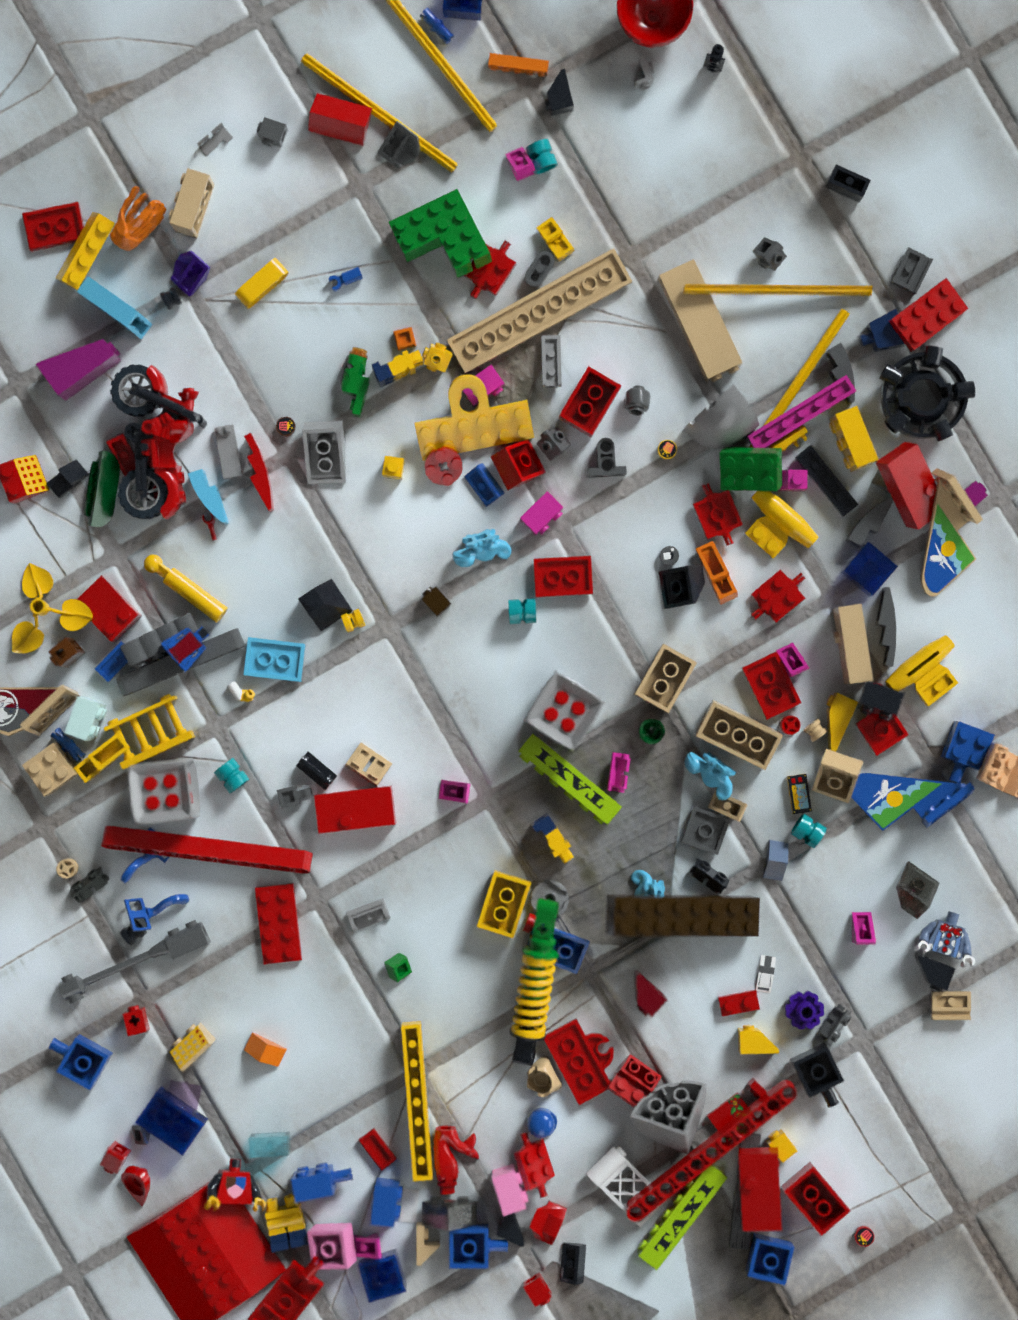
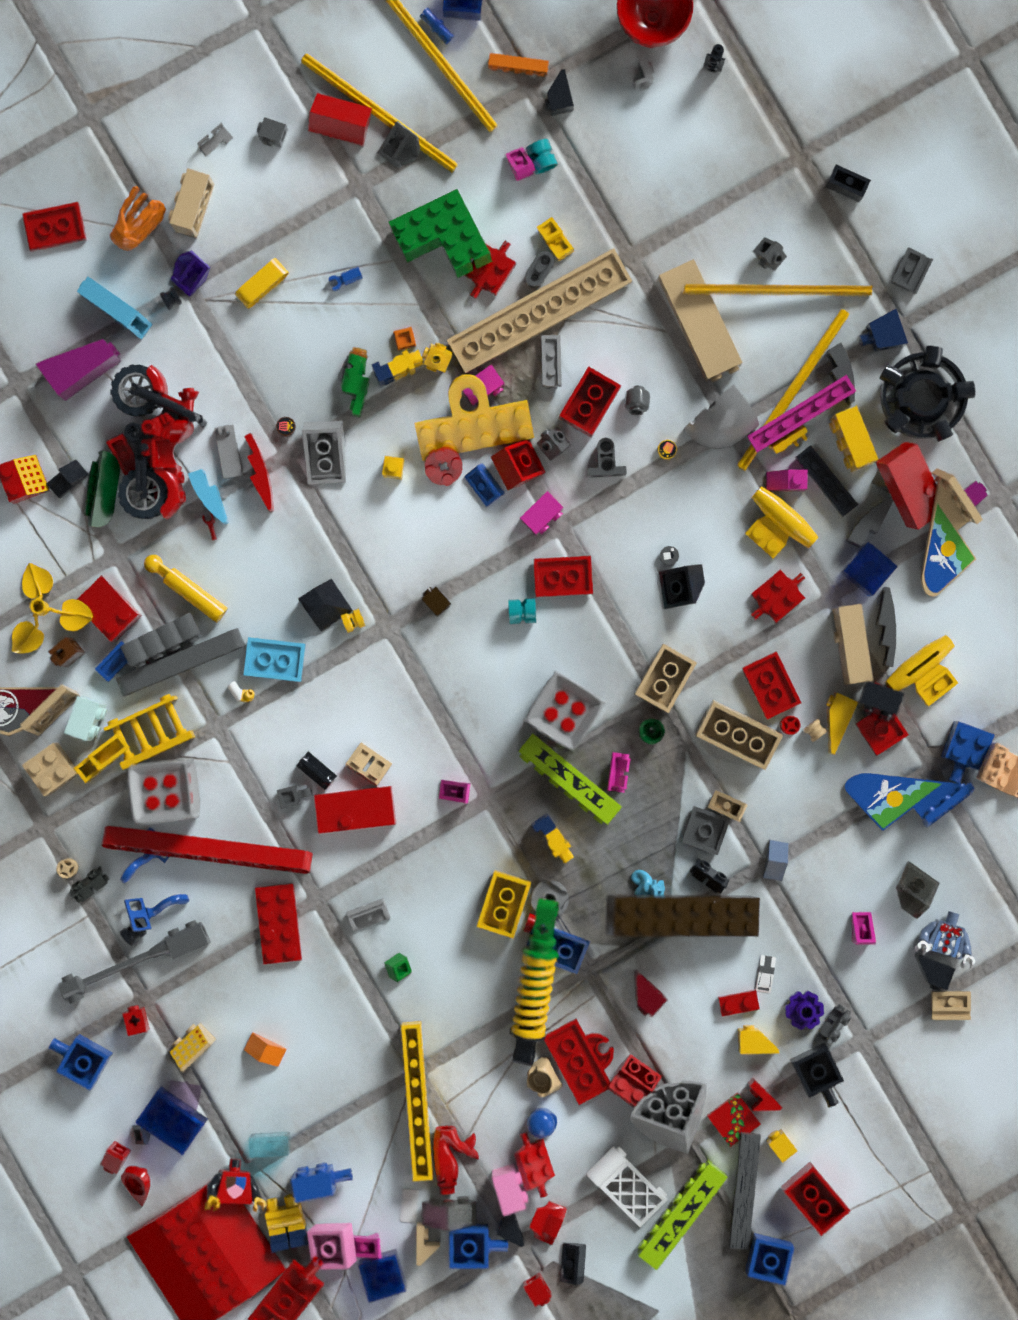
(68, 745): blue pin -> none
(85, 250): yellow brick -> none
(185, 647): torso -> none
(231, 775): teal wheel -> none
(377, 1149): red tile -> none
(386, 1196): blue brick -> none
(481, 547): medium azure animal -> none
(706, 1159): red beam -> none
(713, 772): medium azure animal -> none
(717, 514): red plate -> none
(717, 572): orange slope -> none
(751, 469): green brick -> none
(760, 1189): red brick -> none
(792, 660): dark pink slope -> none
(799, 793): tile -> none
(809, 831): teal wheel -> none
(837, 776): tan brick -> none
(864, 1236): tile -> none
(928, 314): red plate -> none

